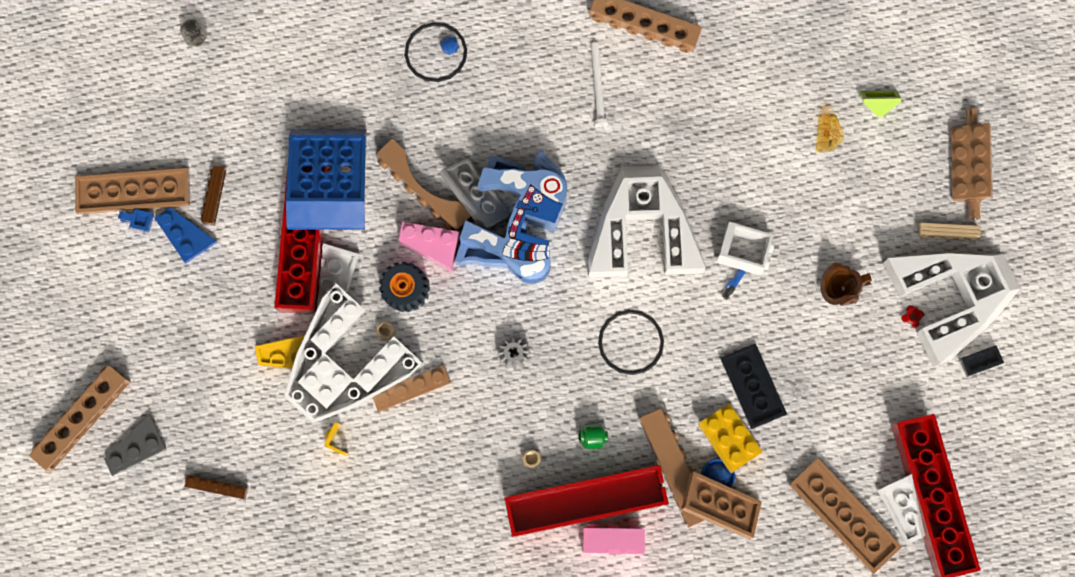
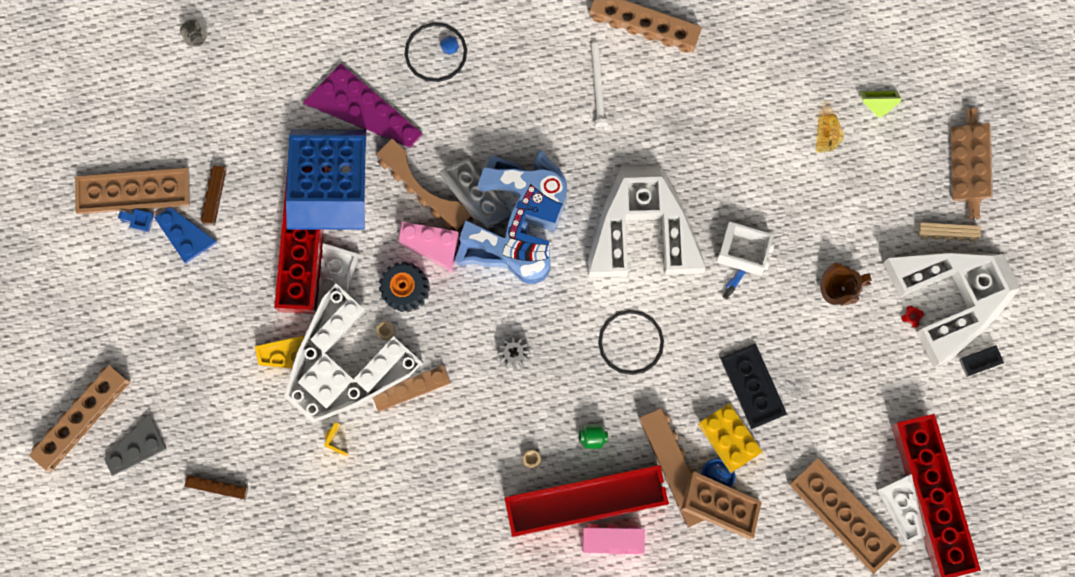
(355, 103): none -> magenta wing

